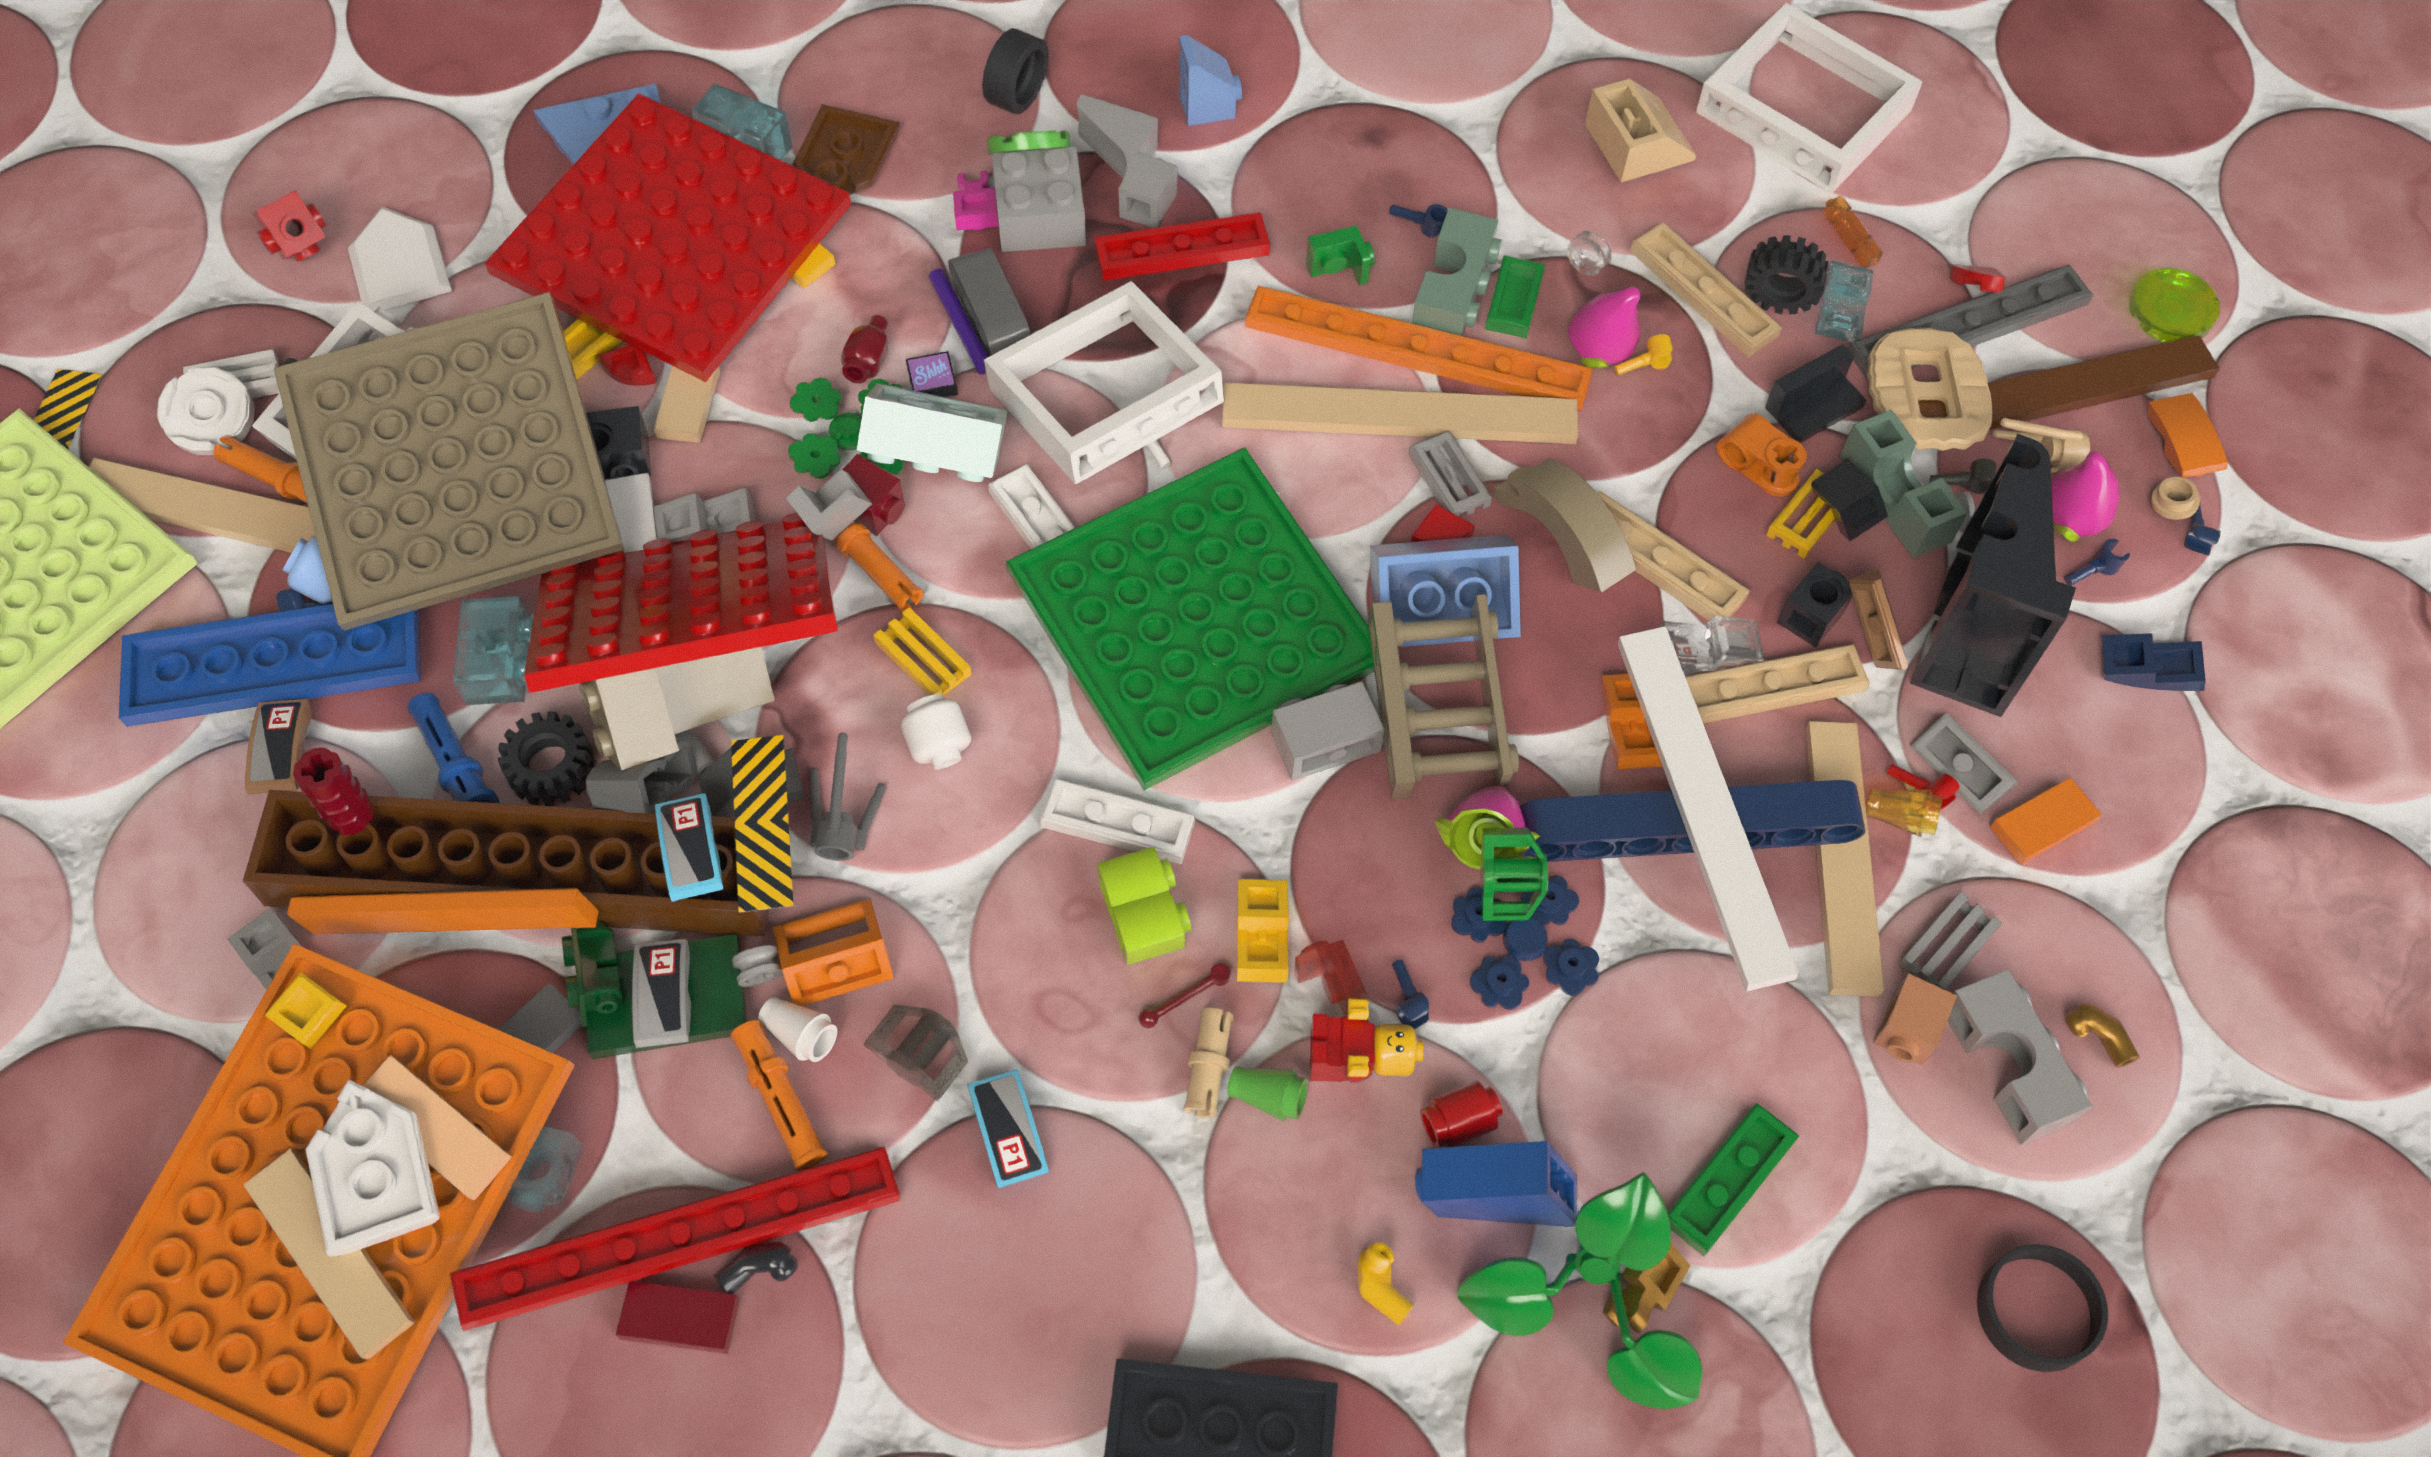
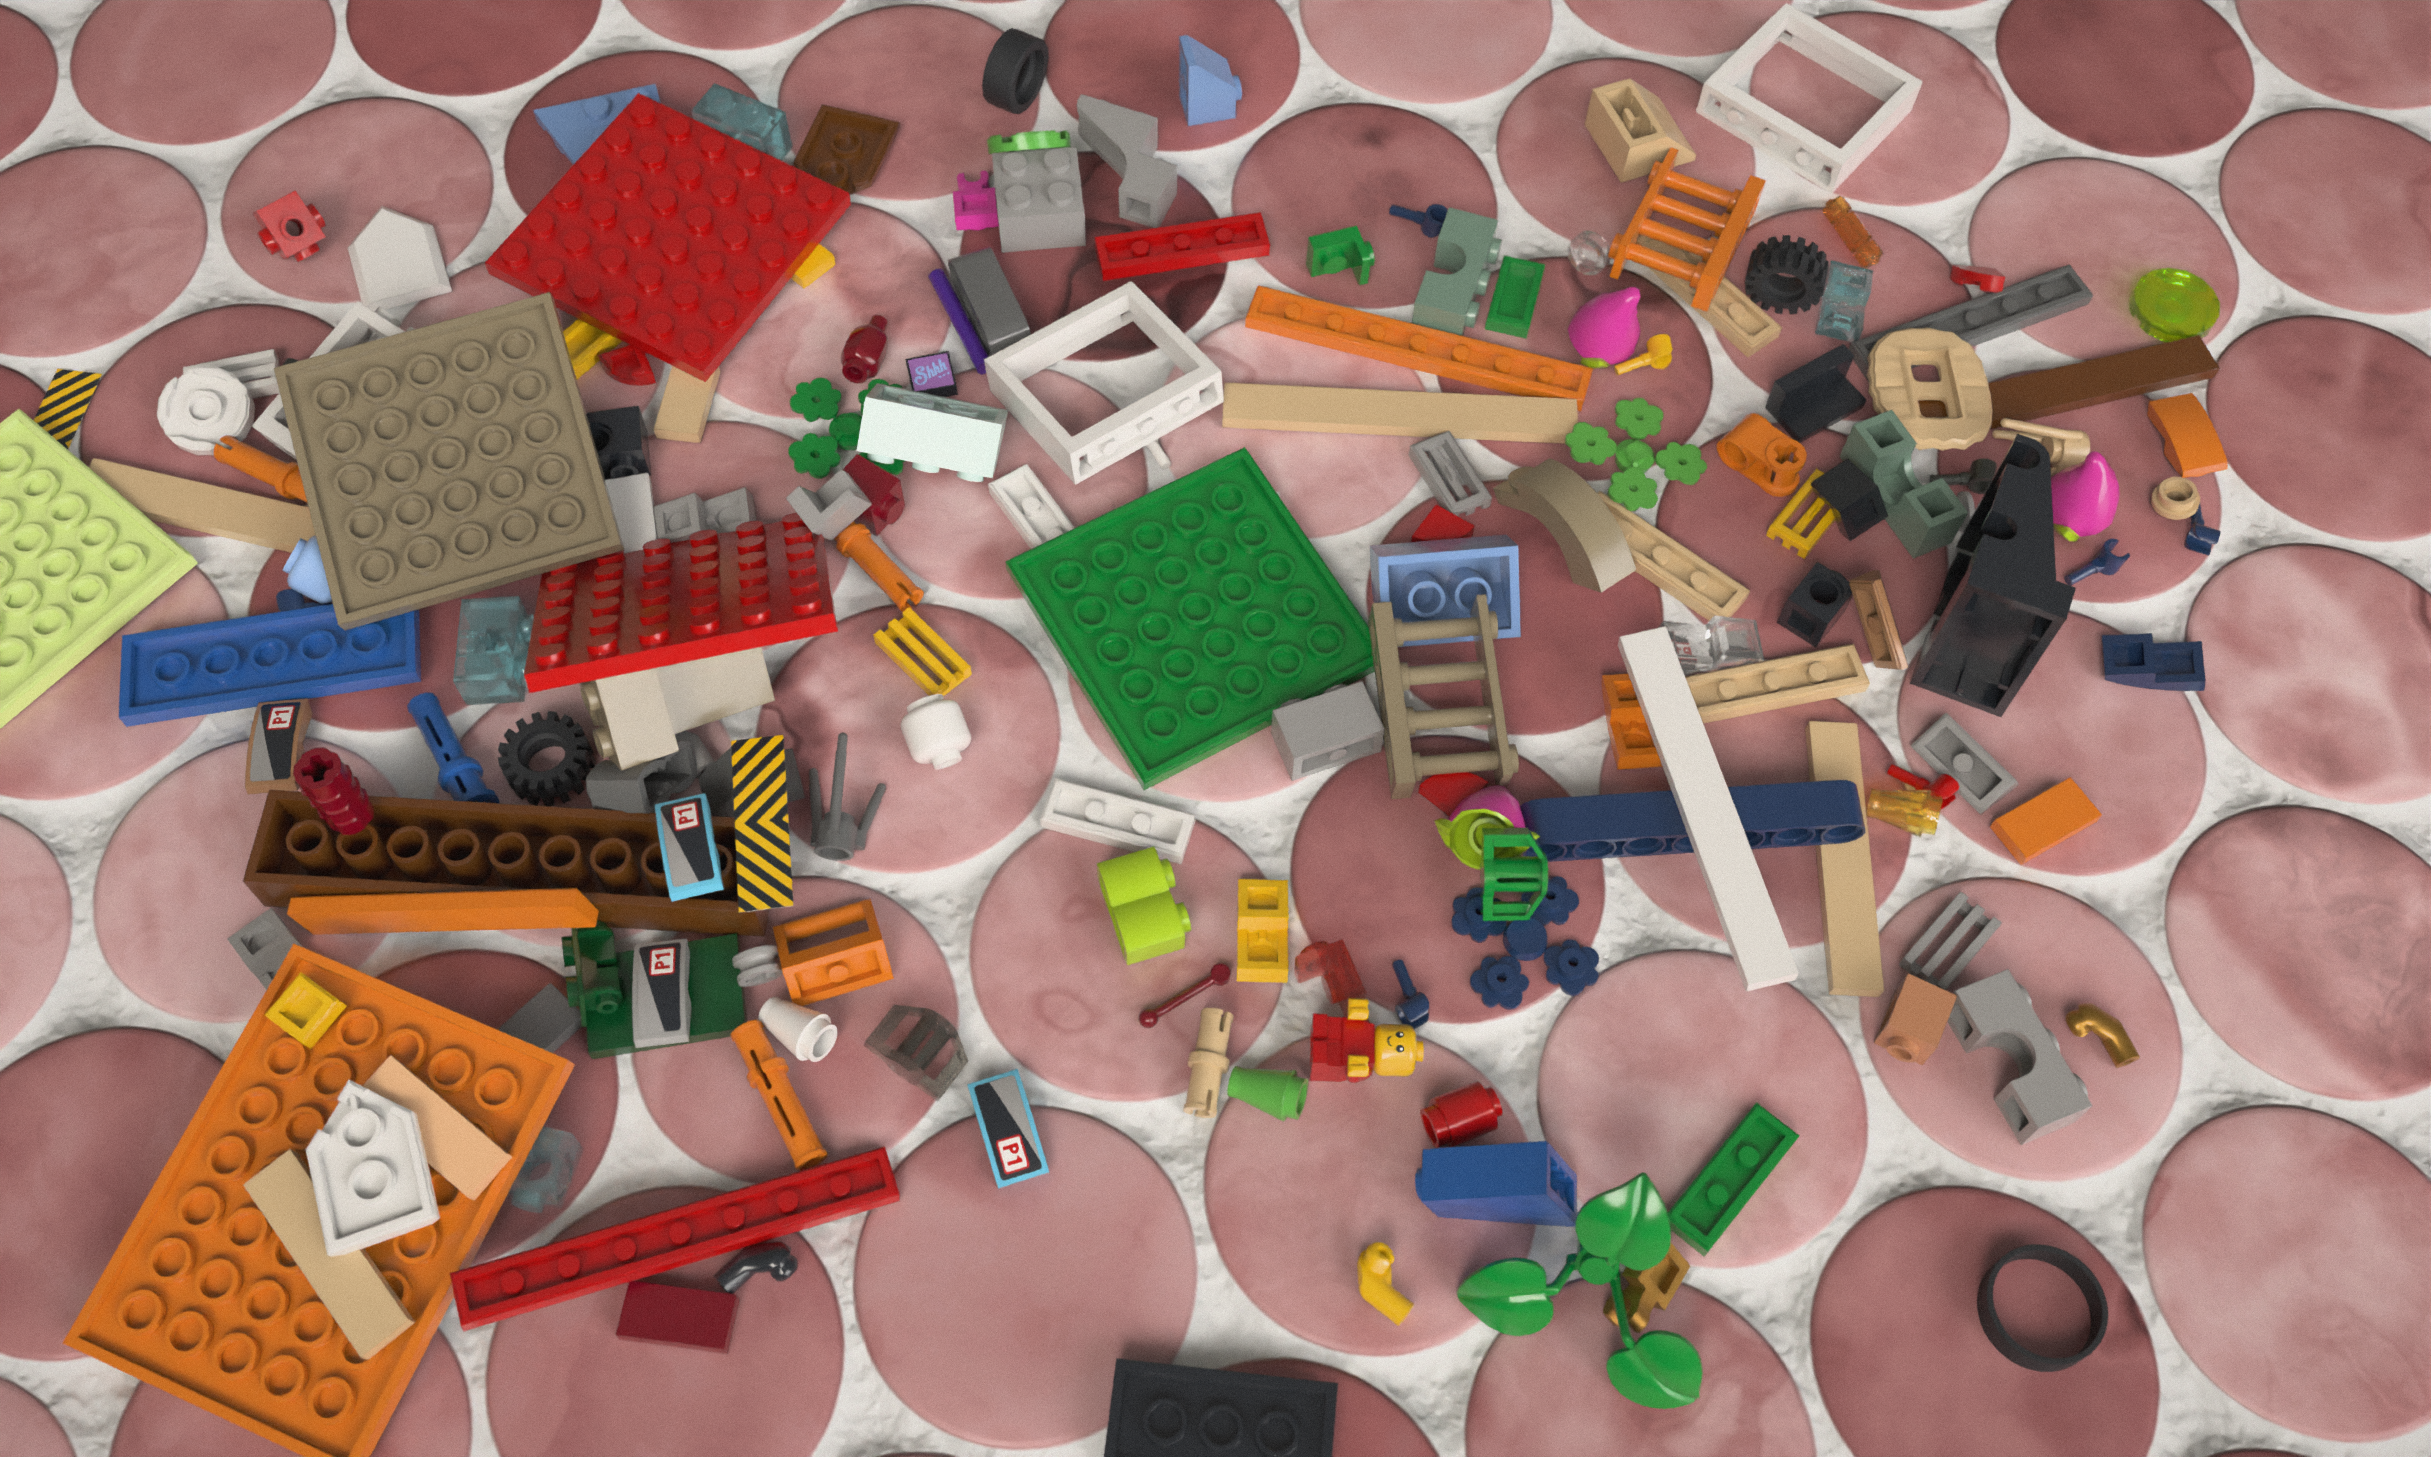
(1450, 789): none -> red tile
(1635, 456): none -> bright green plant
(1715, 252): none -> orange fence

